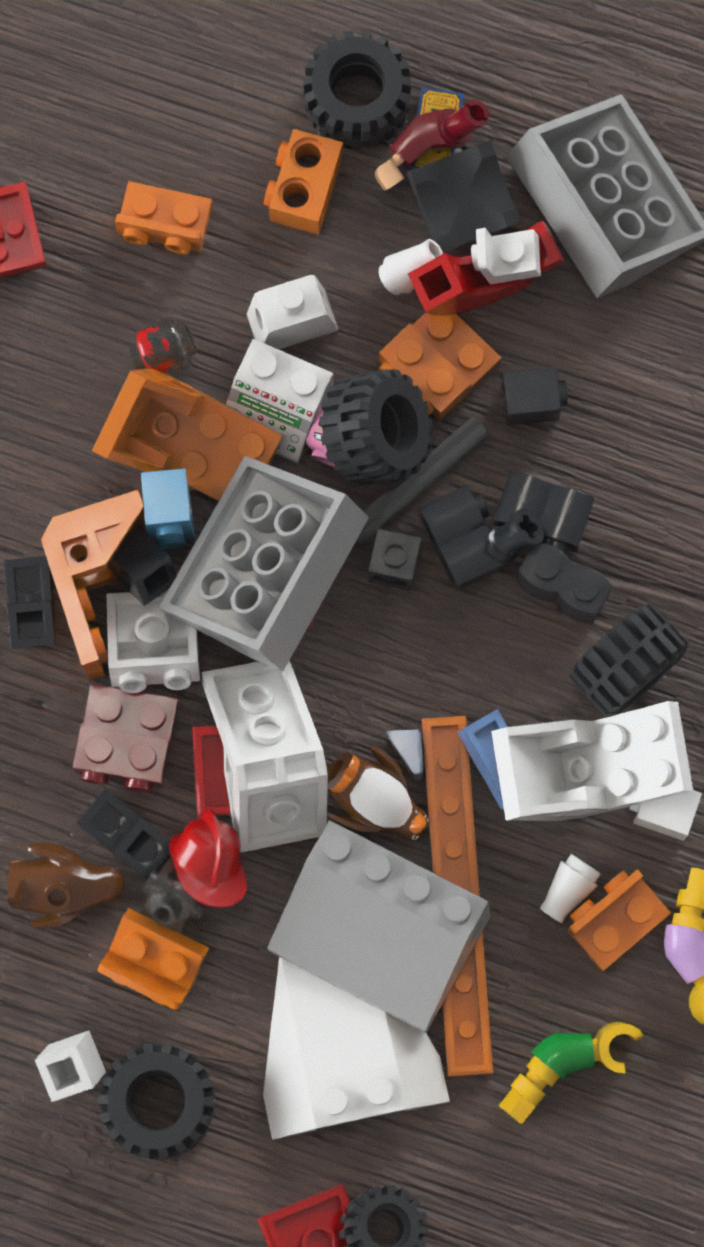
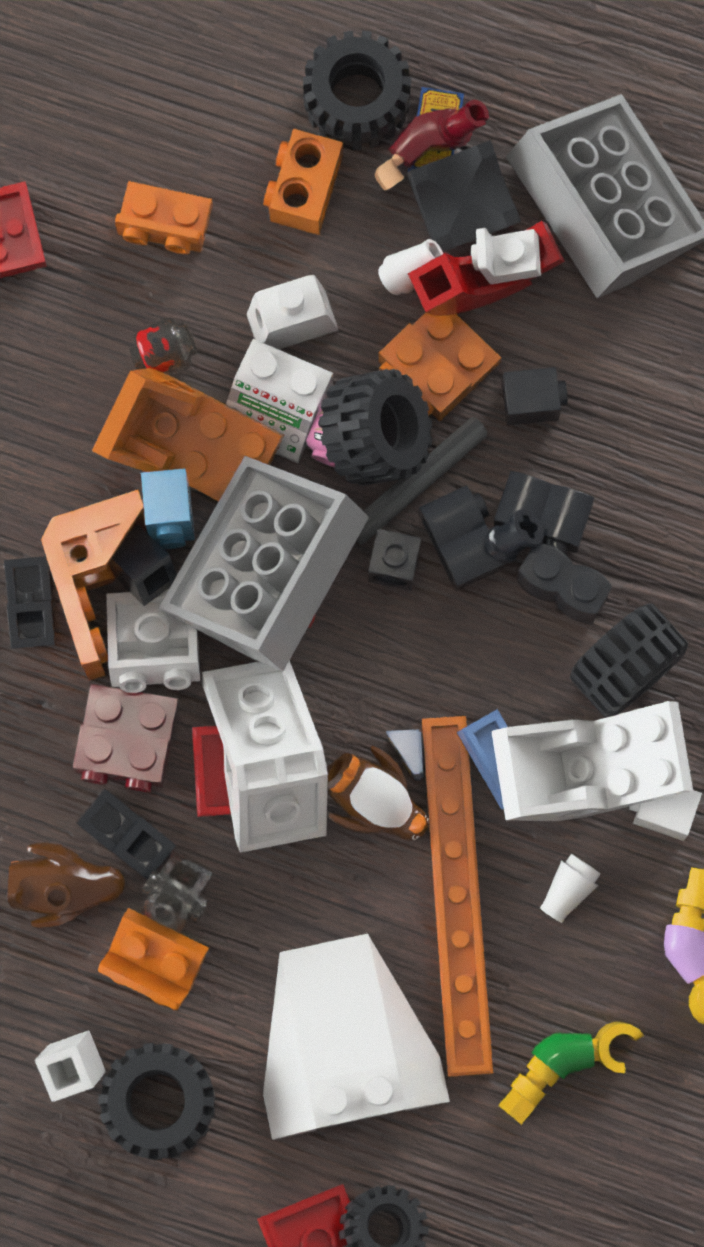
(209, 861): red piece -> none
(379, 926): light grey slope -> none
(617, 920): orange bracket -> none

